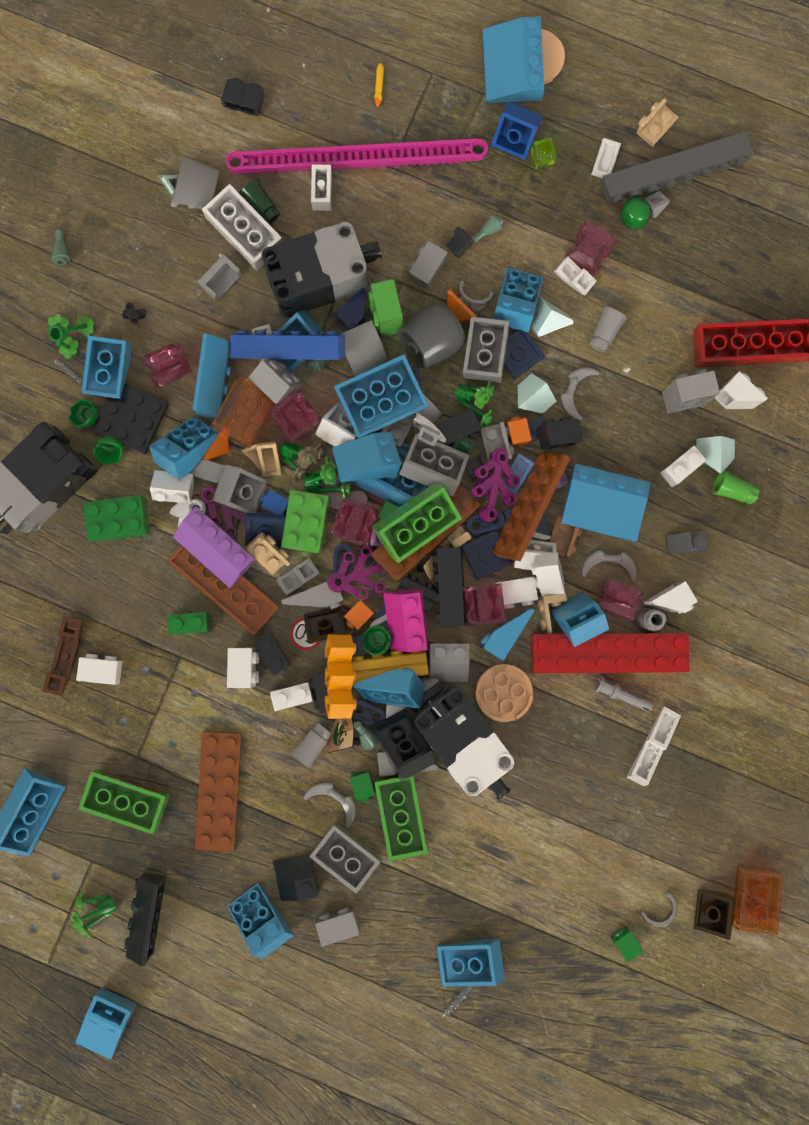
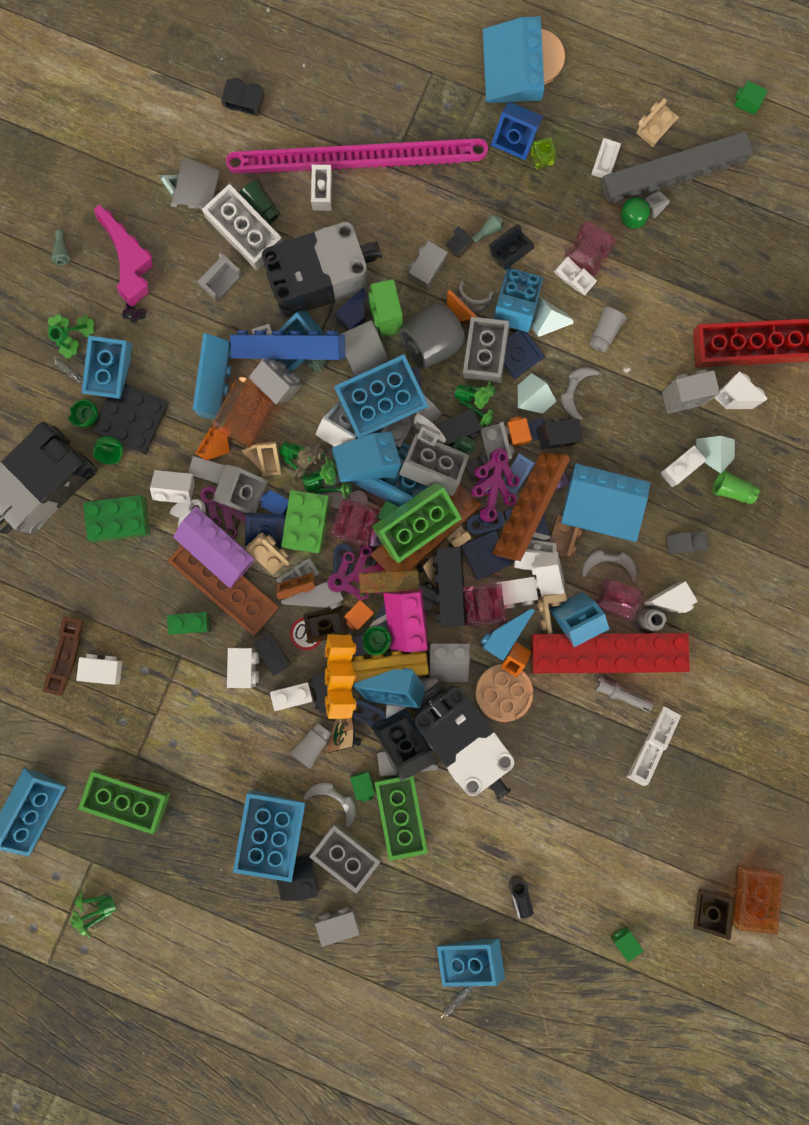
(105, 1022): dark azure slope -> none
(132, 258): none -> dark pink arch
(145, 918): black slope -> none
(166, 364): clear pink piece -> none
(183, 447): dark azure slope -> none
(218, 791): dark orange plate -> none
(259, 921): dark azure slope -> none
(269, 836): none -> dark azure slope
(295, 416): clear pink piece -> none
(295, 586): none -> dark orange plate
(367, 737): sand green cone -> none
(379, 84): yellow piece -> none
(389, 581): none -> clear yellow tile
(510, 247): none -> black bracket
(516, 659): none -> orange brick
(521, 898): none -> black piece
(664, 923): light grey helmet -> none
(750, 97): none -> green brick

